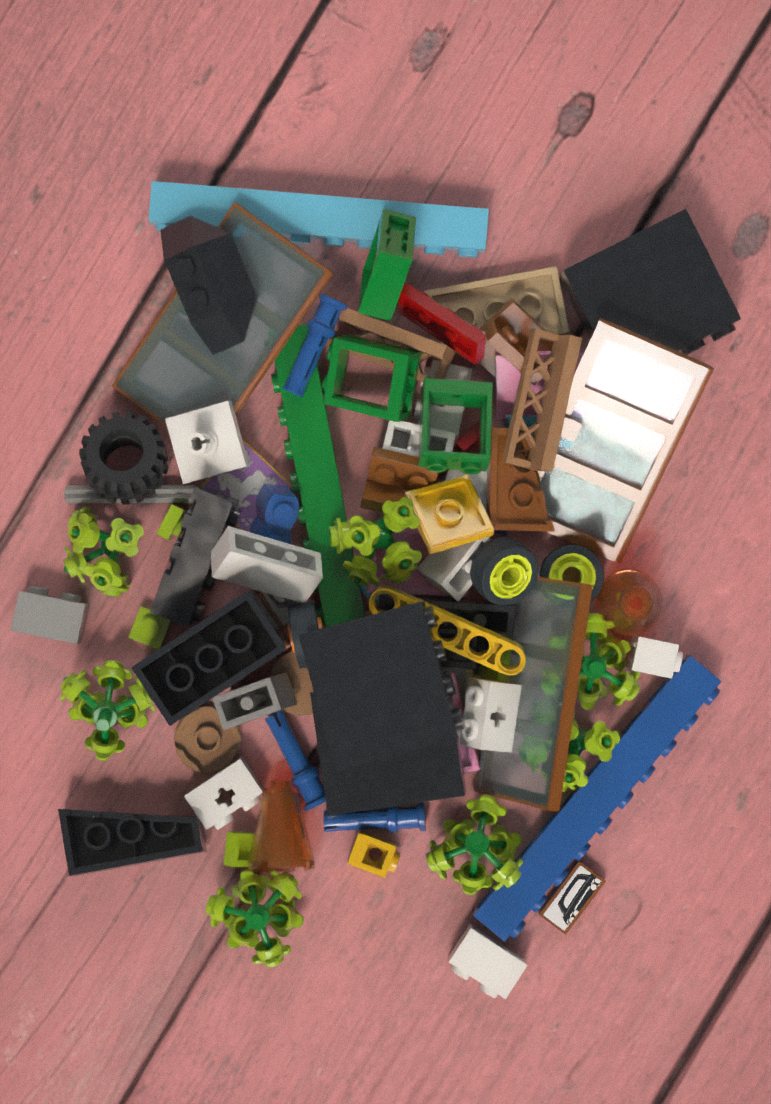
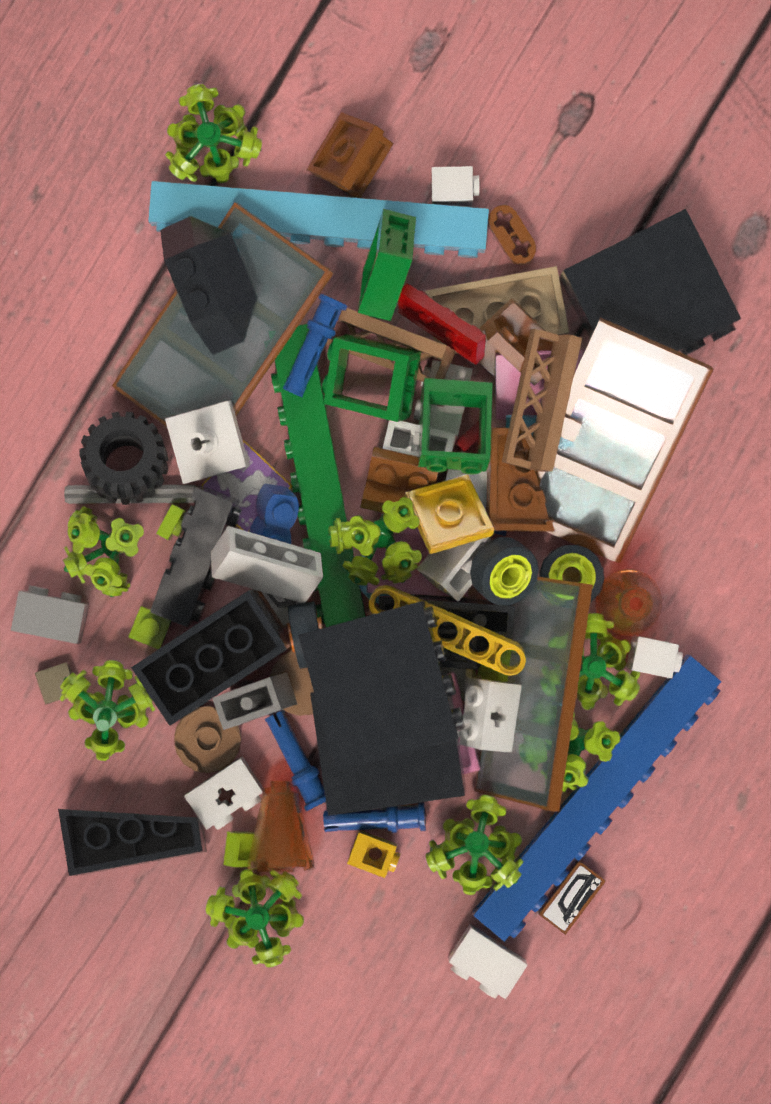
(51, 680): none -> dark tan tile
(189, 134): none -> lime plant
(350, 155): none -> dark orange bracket
(454, 185): none -> white brick
(519, 230): none -> dark orange beam

